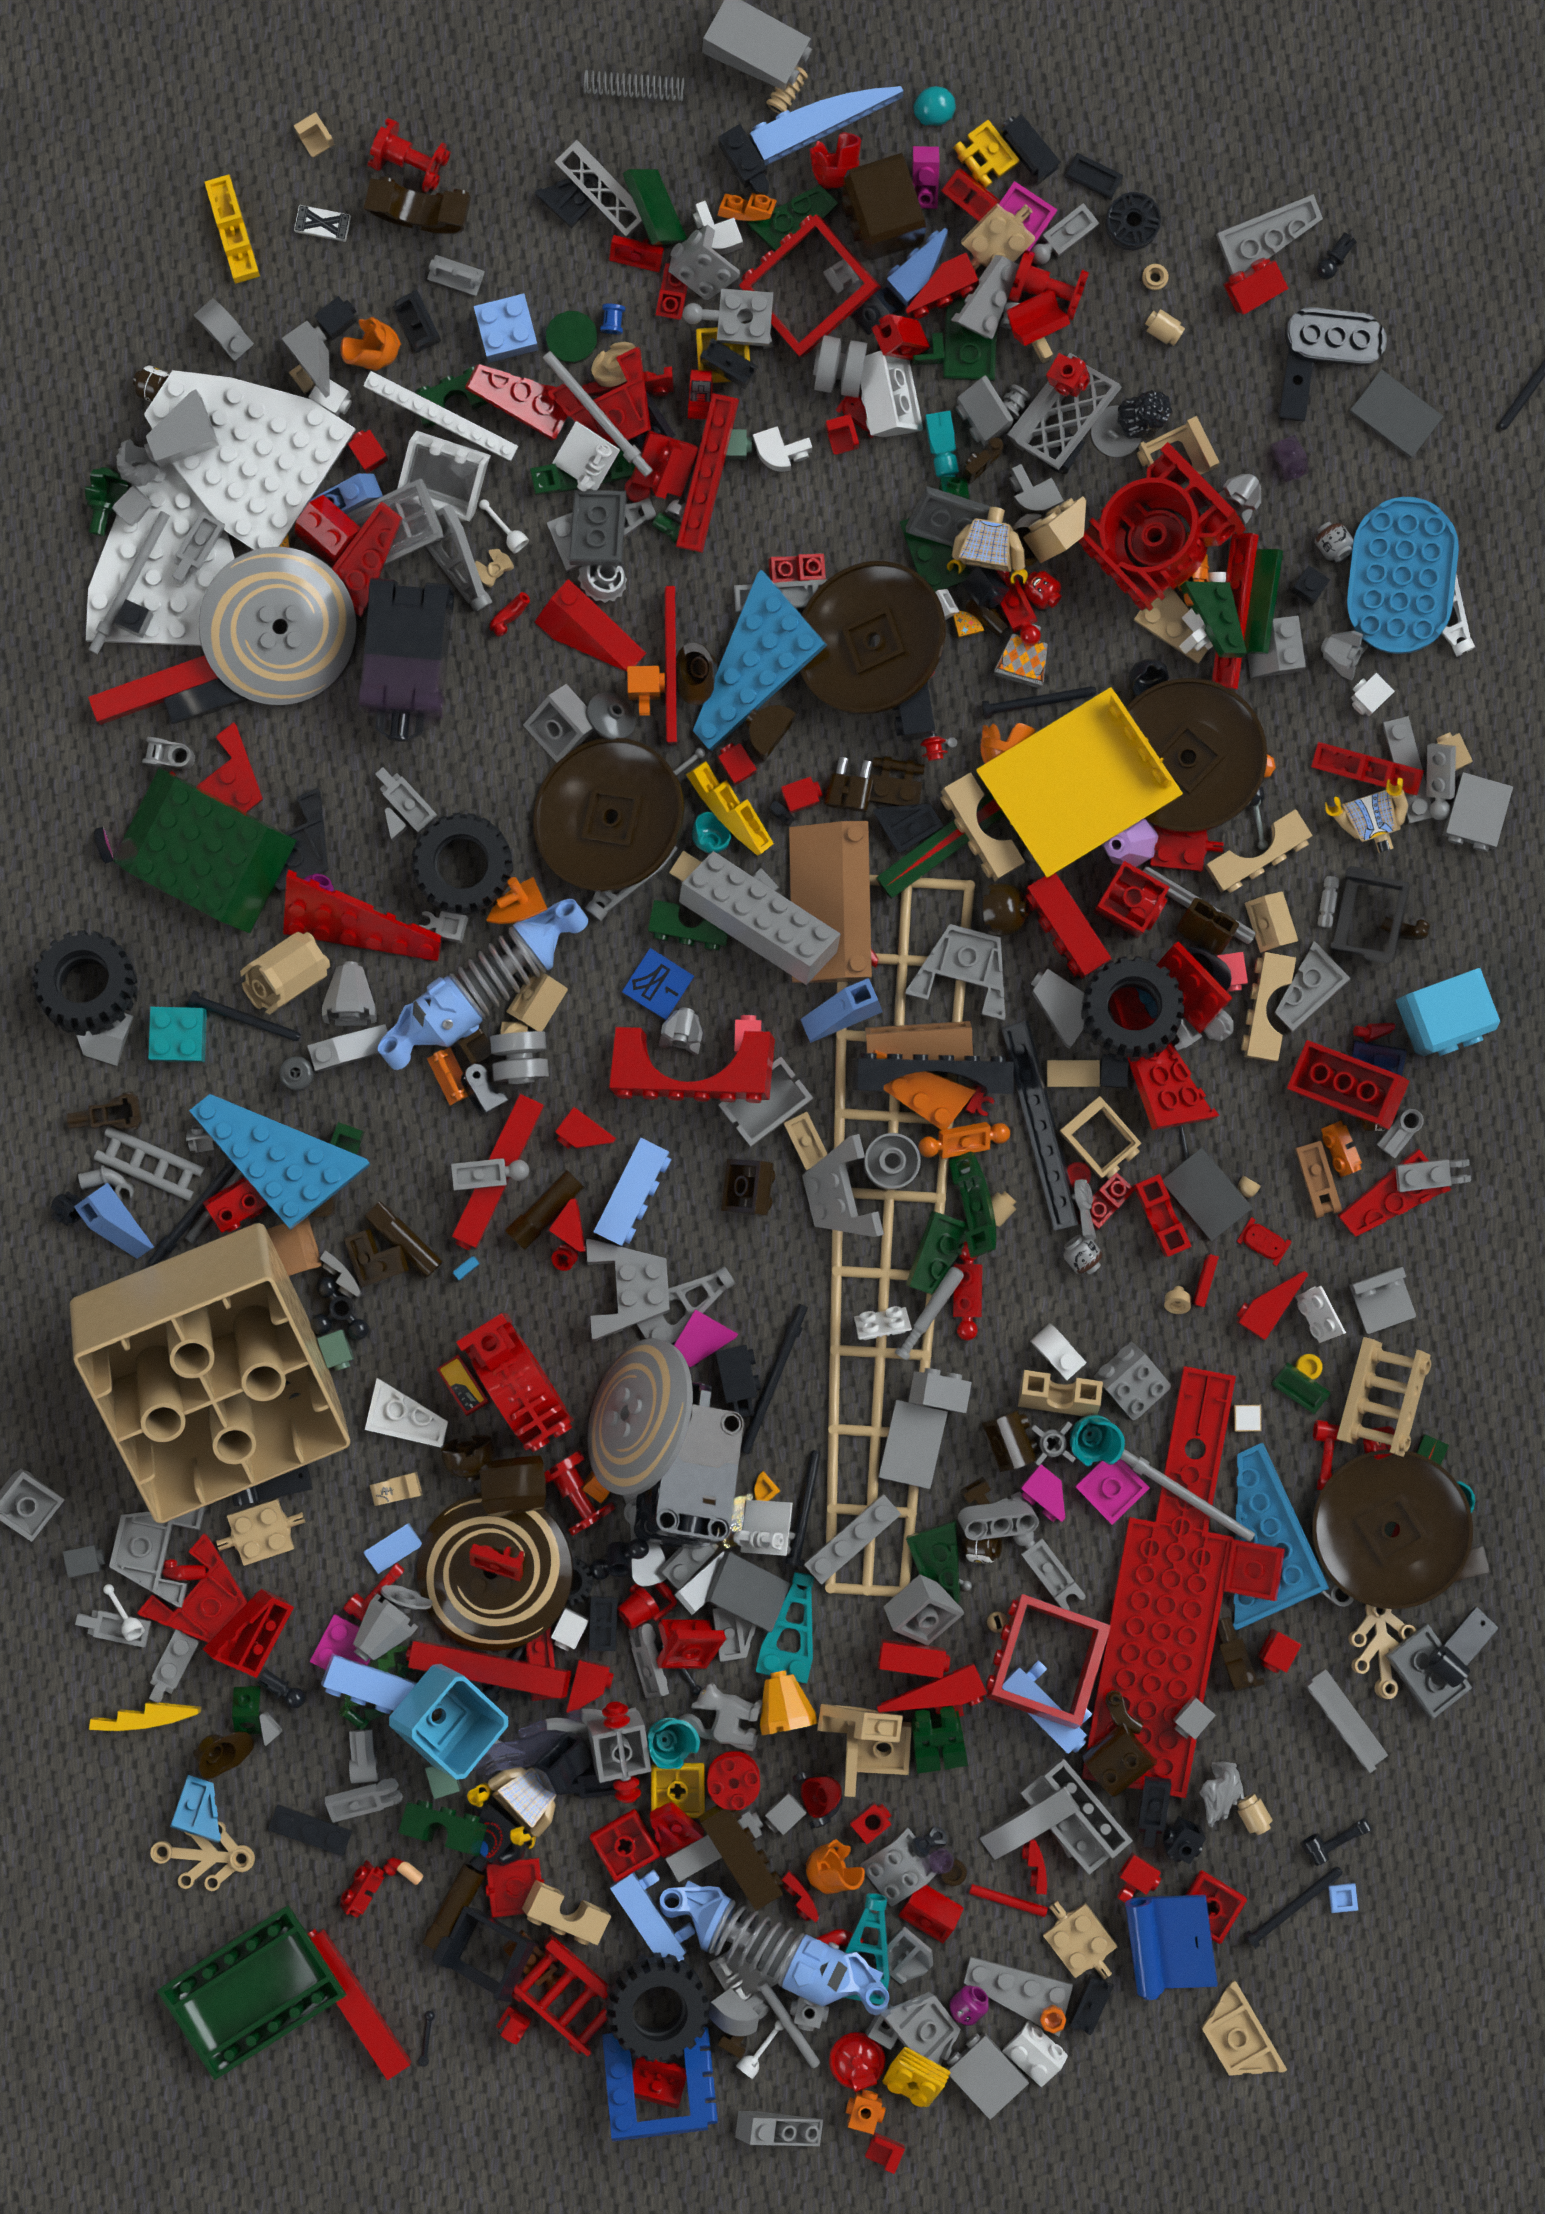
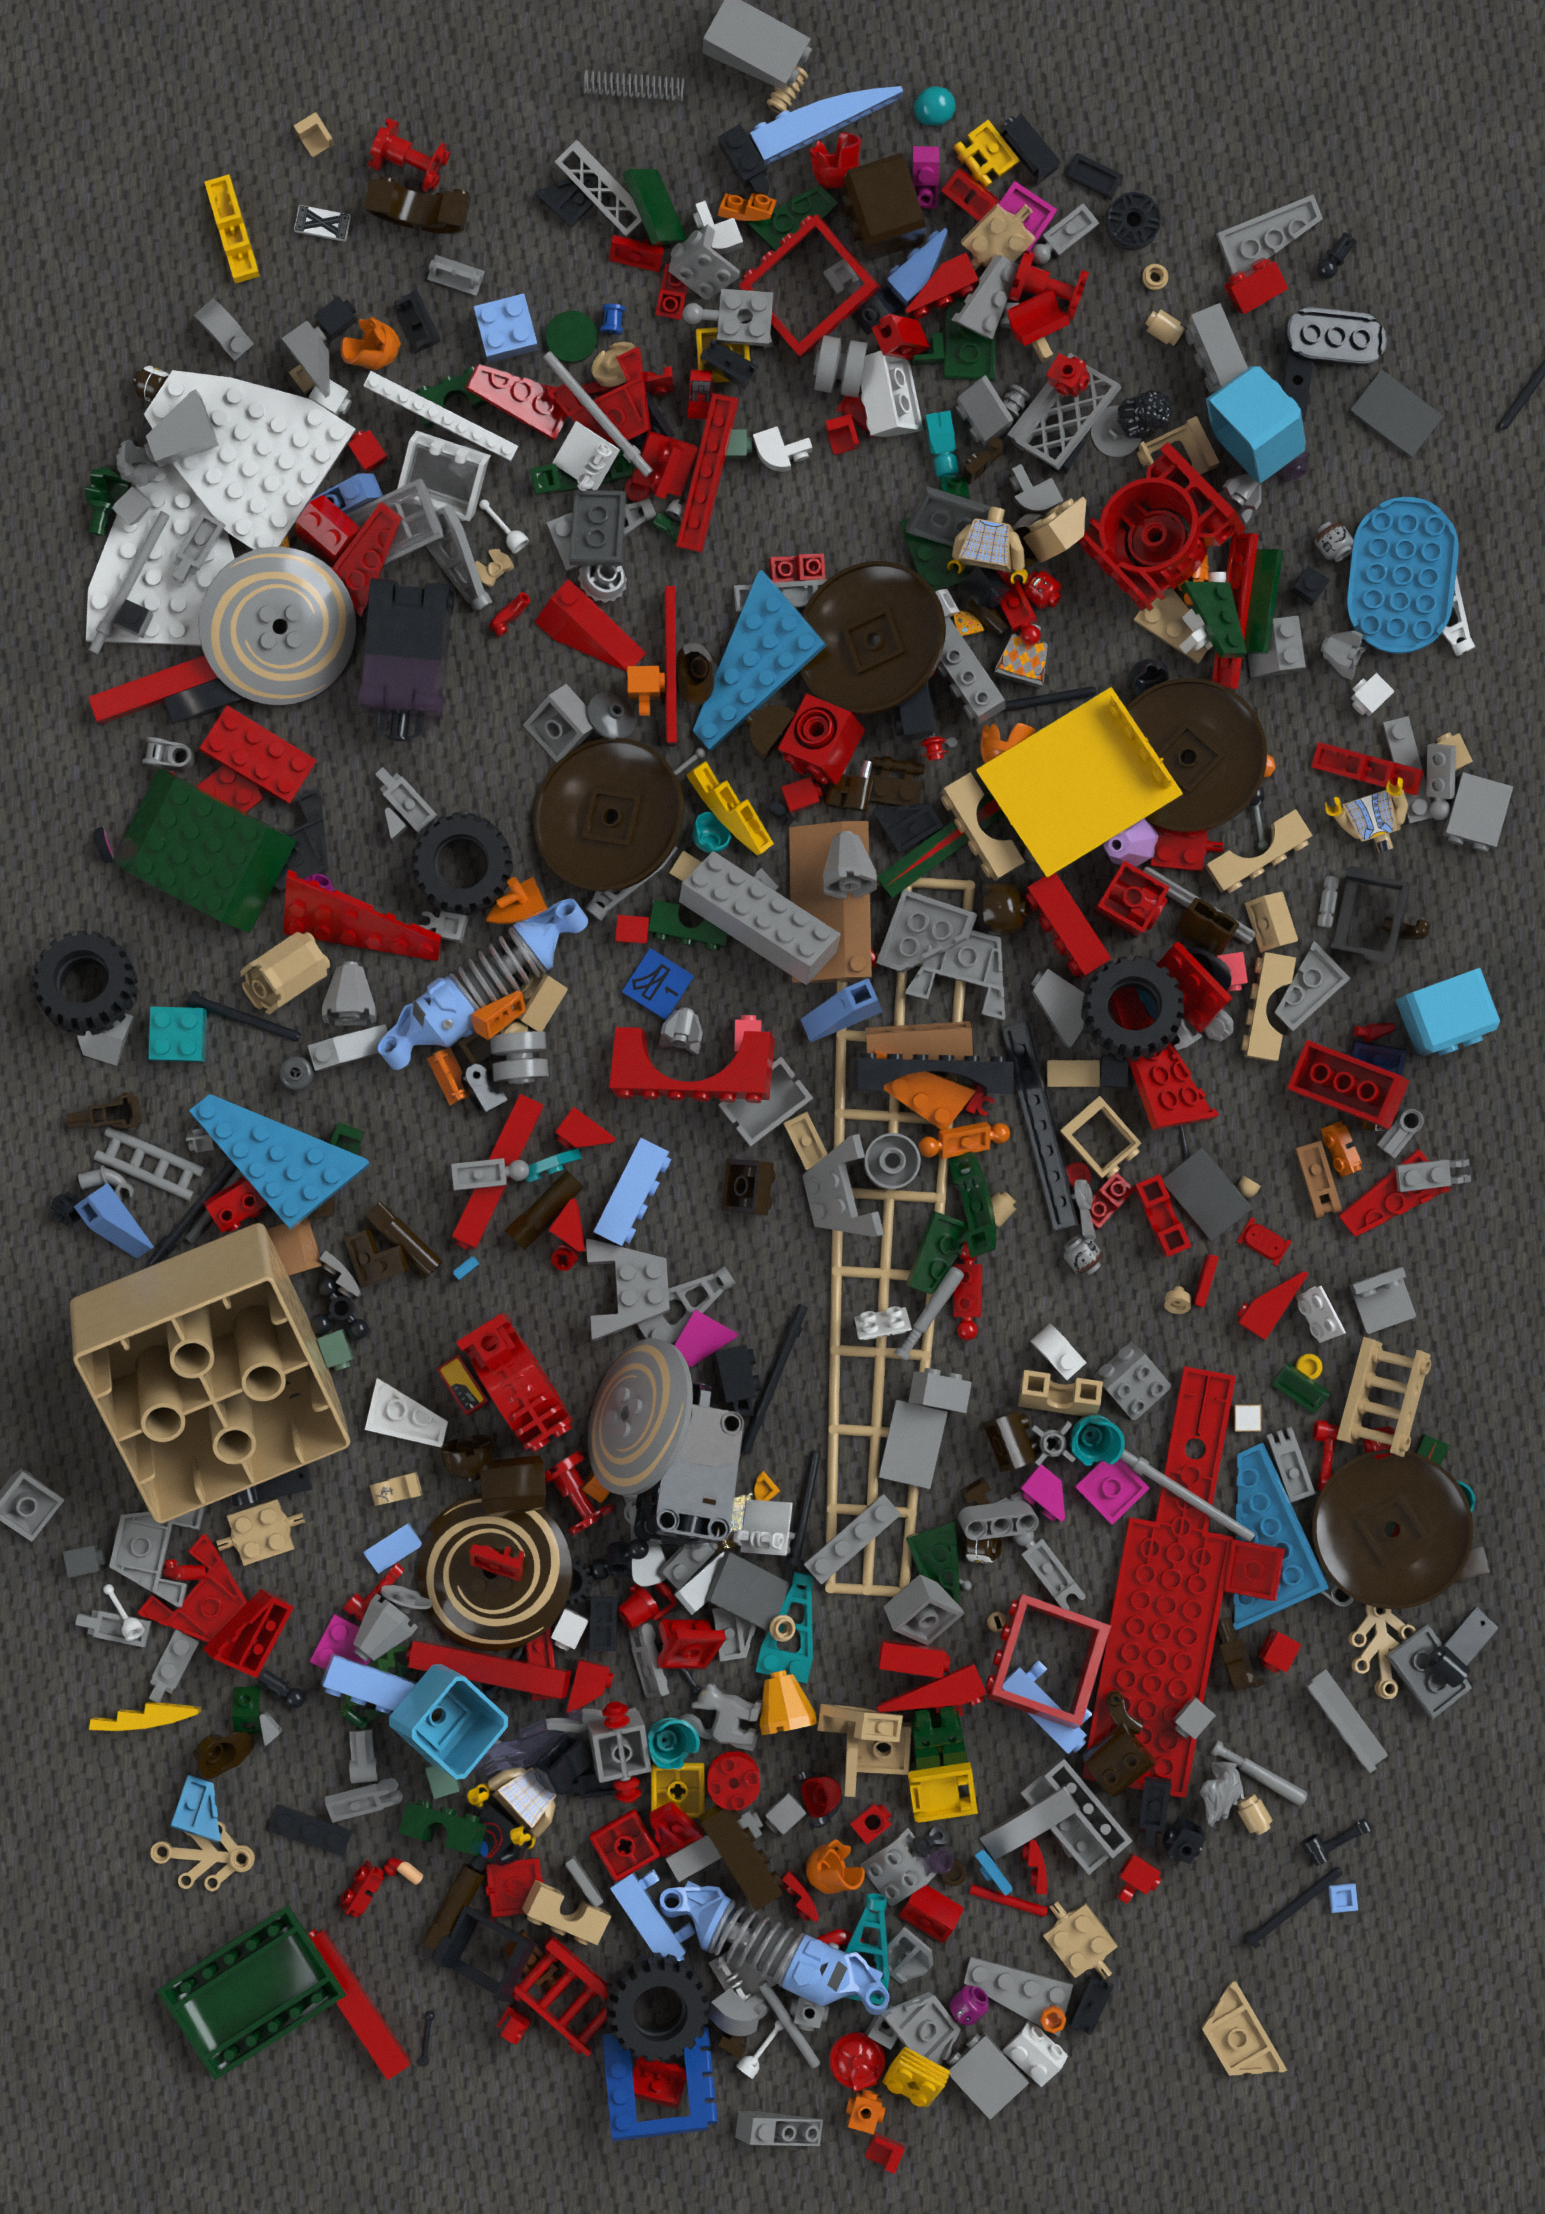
(257, 755): none -> red piece
(491, 1019): none -> orange slope
(552, 1164): none -> teal wing
(584, 1881): none -> light grey tile
(632, 929): none -> red panel
(736, 763): red brick -> none
(788, 1631): none -> tan plate
(821, 740): none -> red brick
(848, 868): none -> light grey cone
(922, 931): none -> light grey plate
(937, 1795): none -> yellow container
(968, 677): none -> light grey brick
(991, 1871): none -> dark azure plate
(1166, 1946): blue door -> none
(1215, 347): none -> light grey brick
(1227, 1900): red brick -> none
(1257, 423): none -> medium azure plate
(1266, 1777): none -> light grey piece
(1291, 1465): none -> light grey hinge

